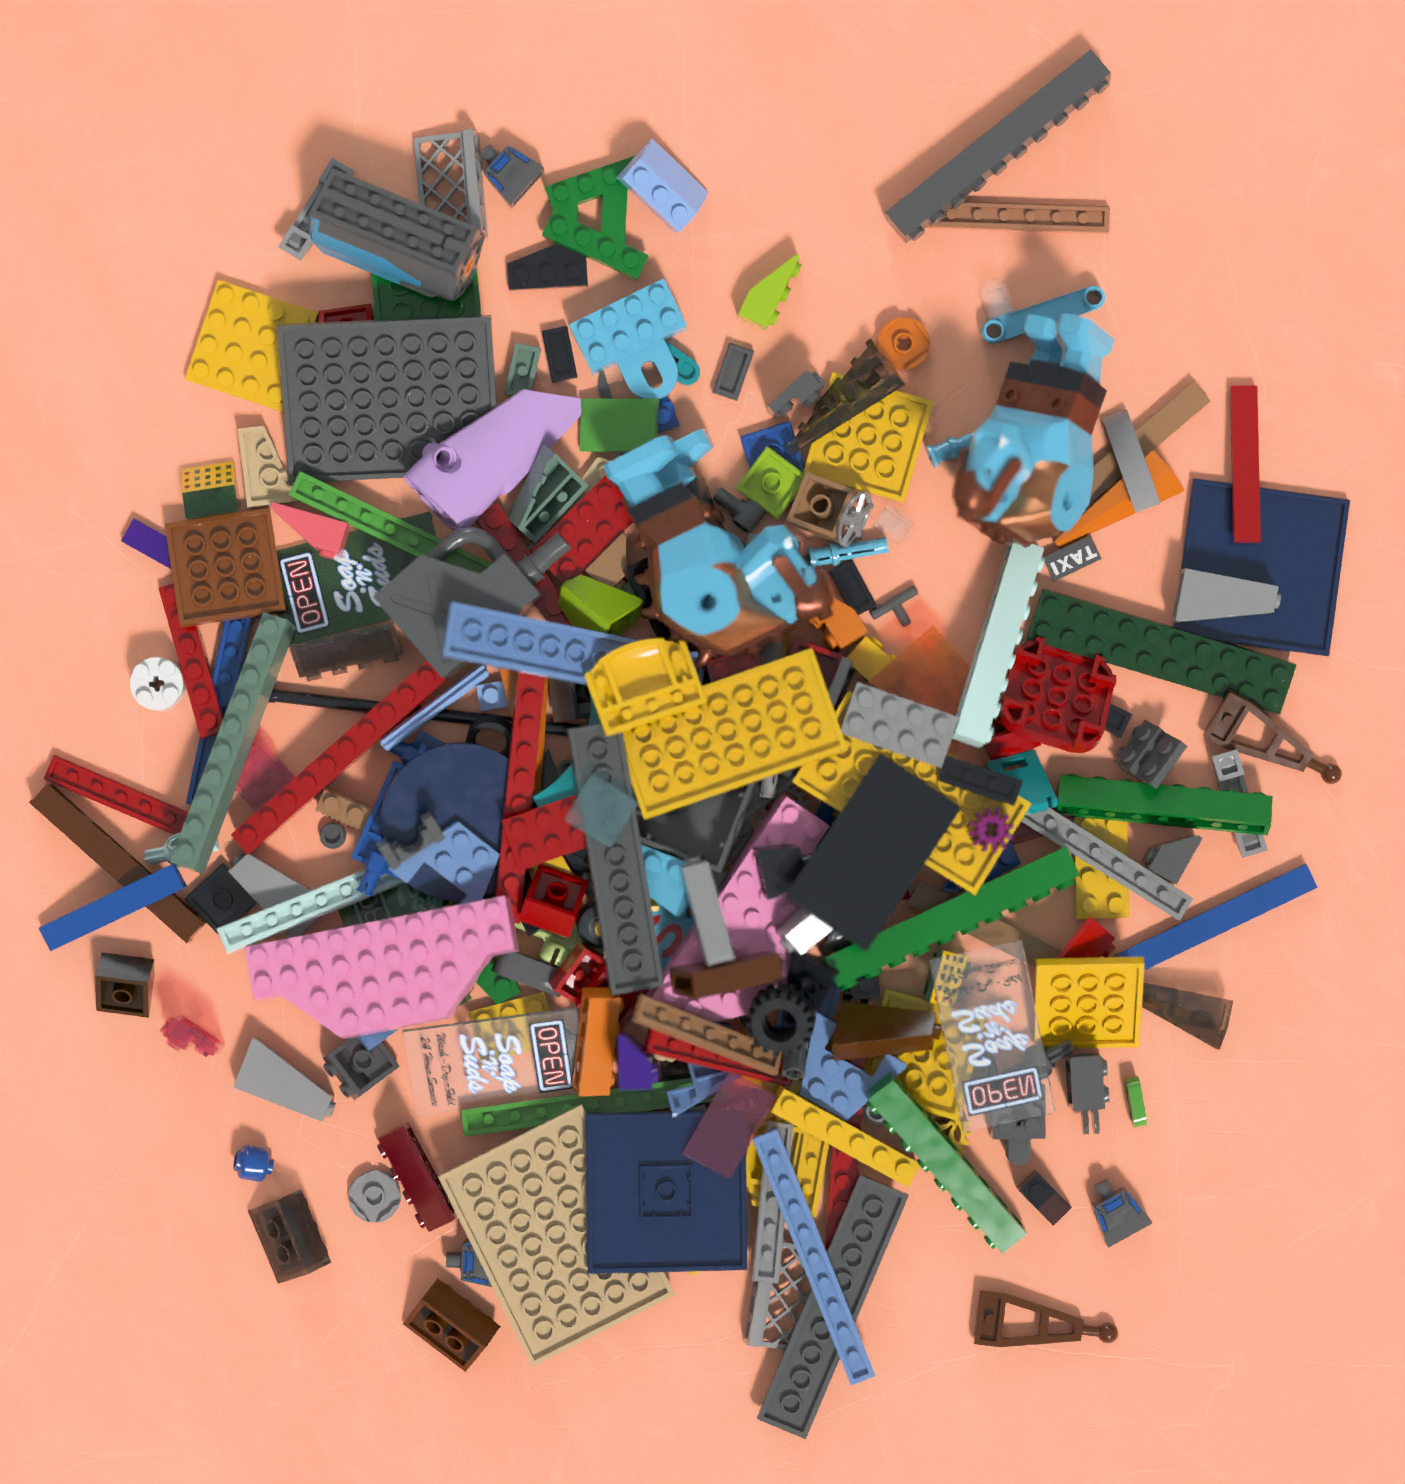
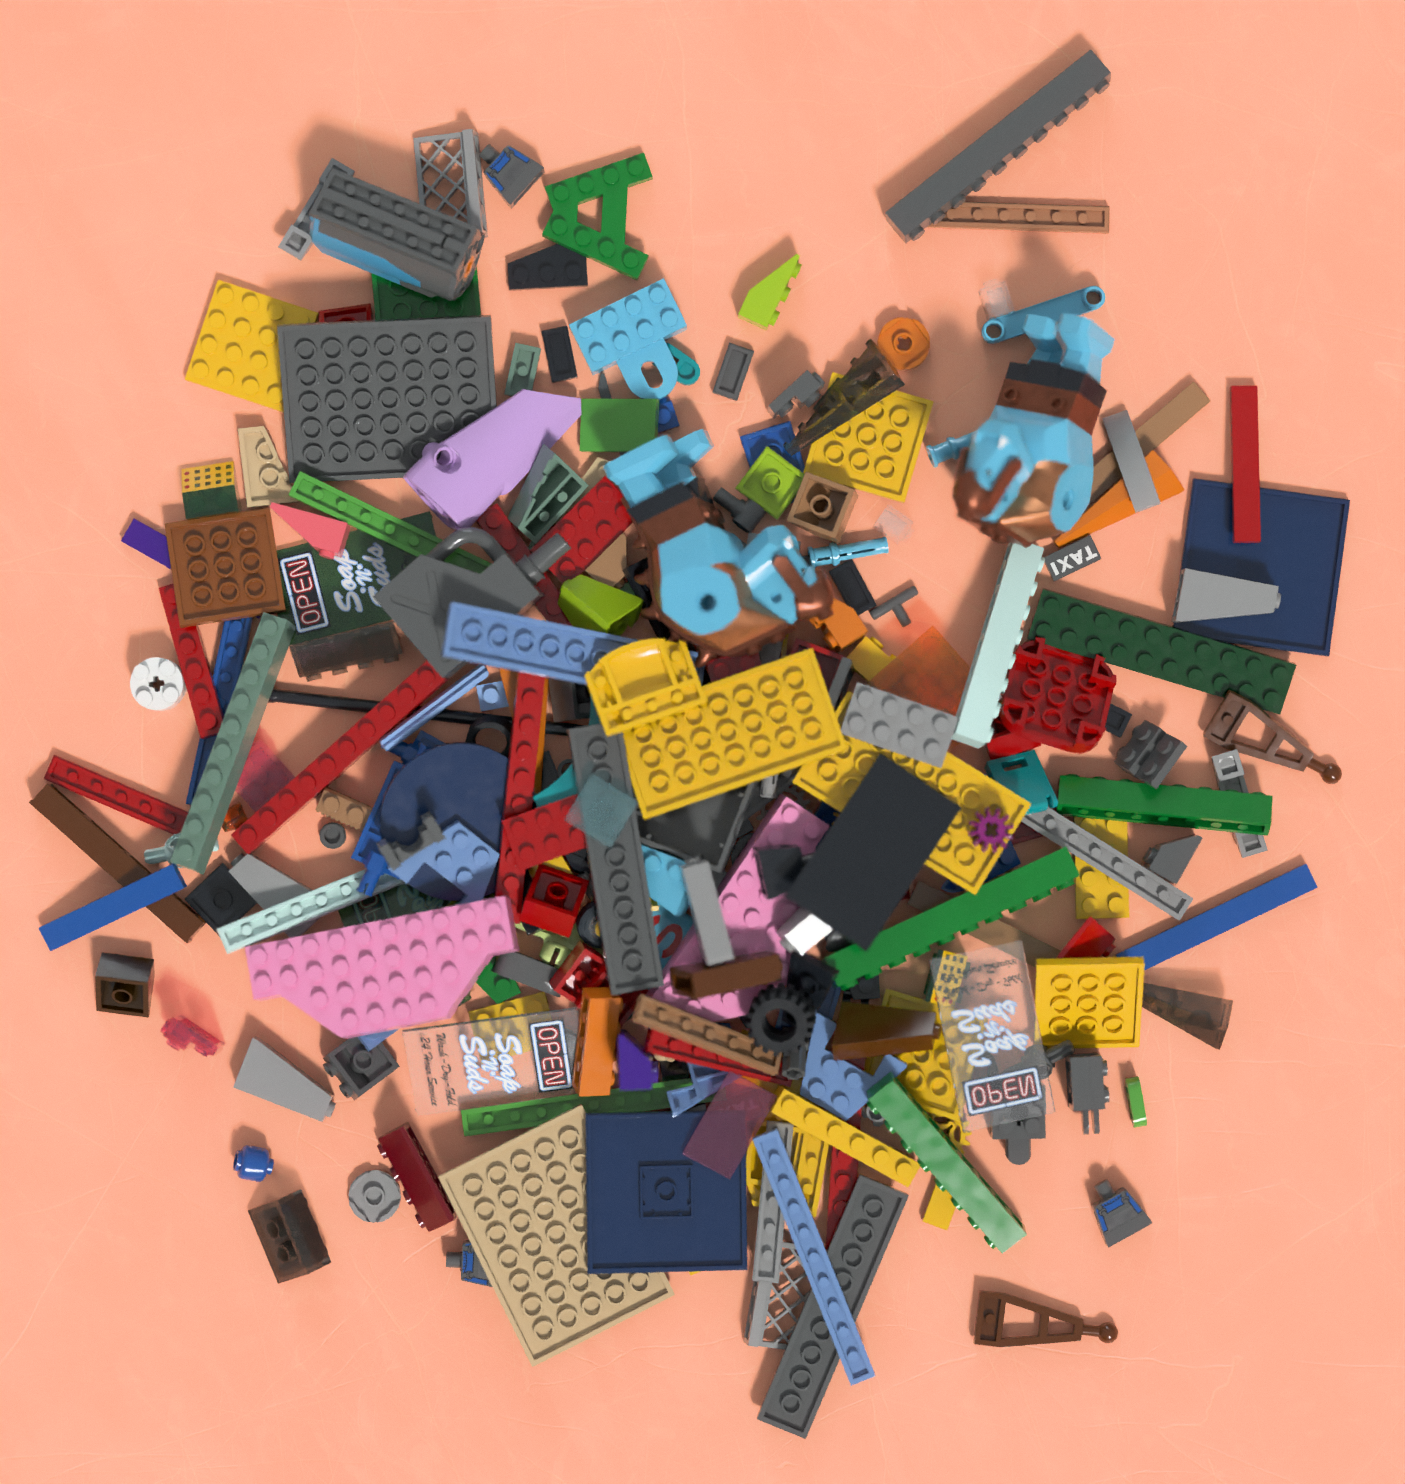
(234, 818): none -> clear orange slope
(451, 1325): reddish brown slope -> none
(663, 186): light blue slope -> none
(853, 517): light grey wheel -> none
(939, 1209): none -> yellow tile
(980, 780): black tile -> none
(1043, 1197): black slope -> none

